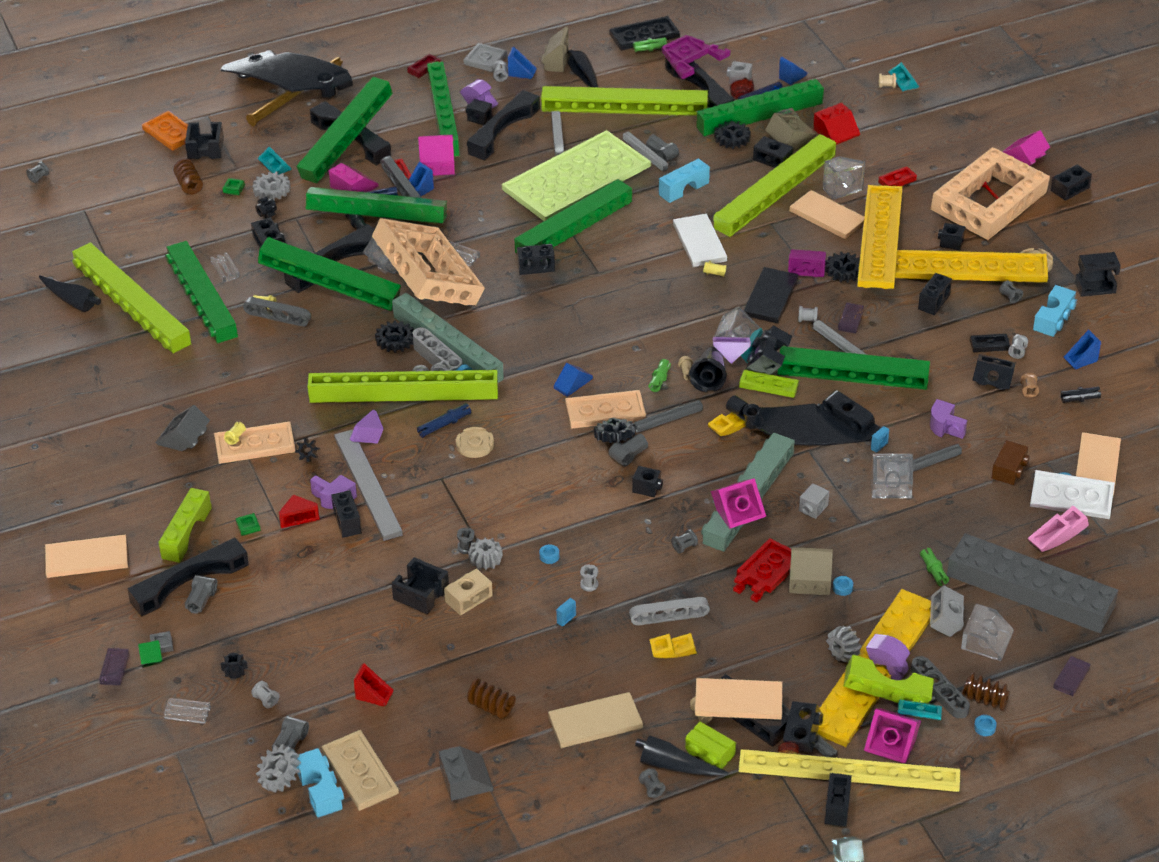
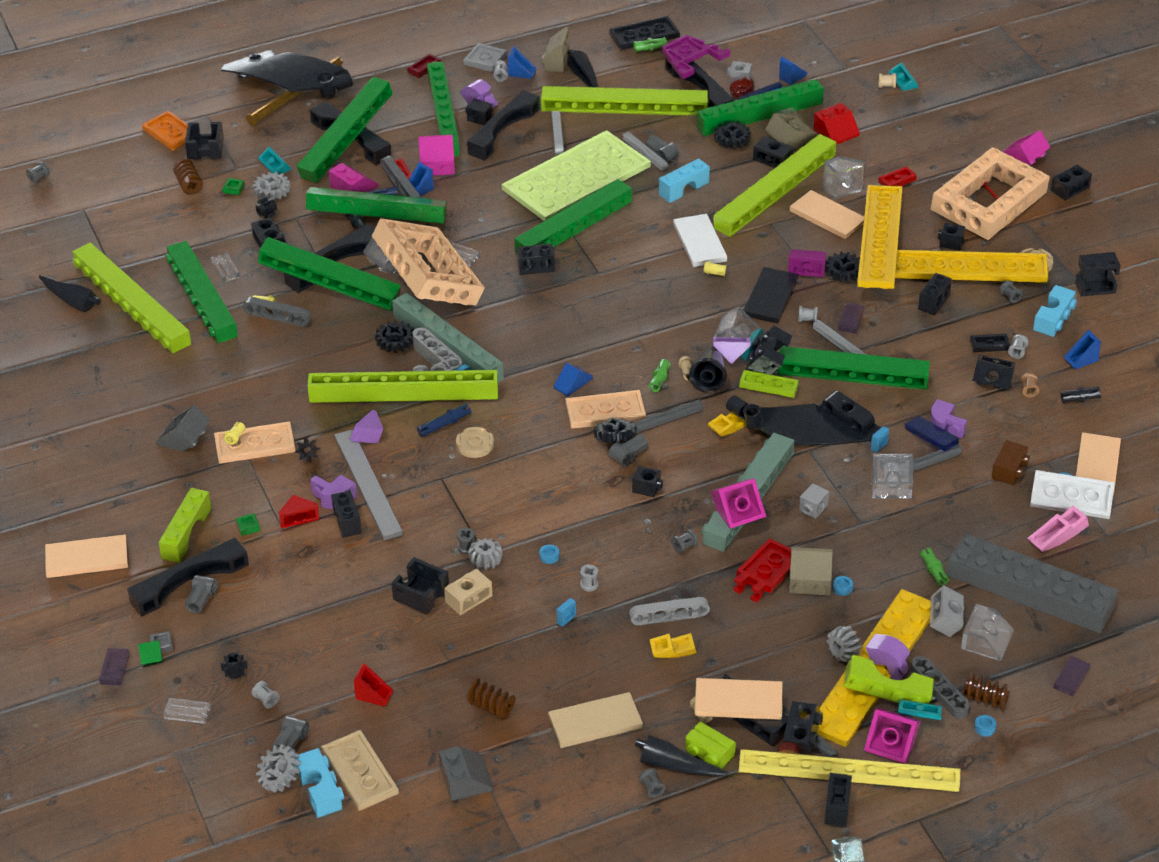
(932, 433): none -> clear blue tile

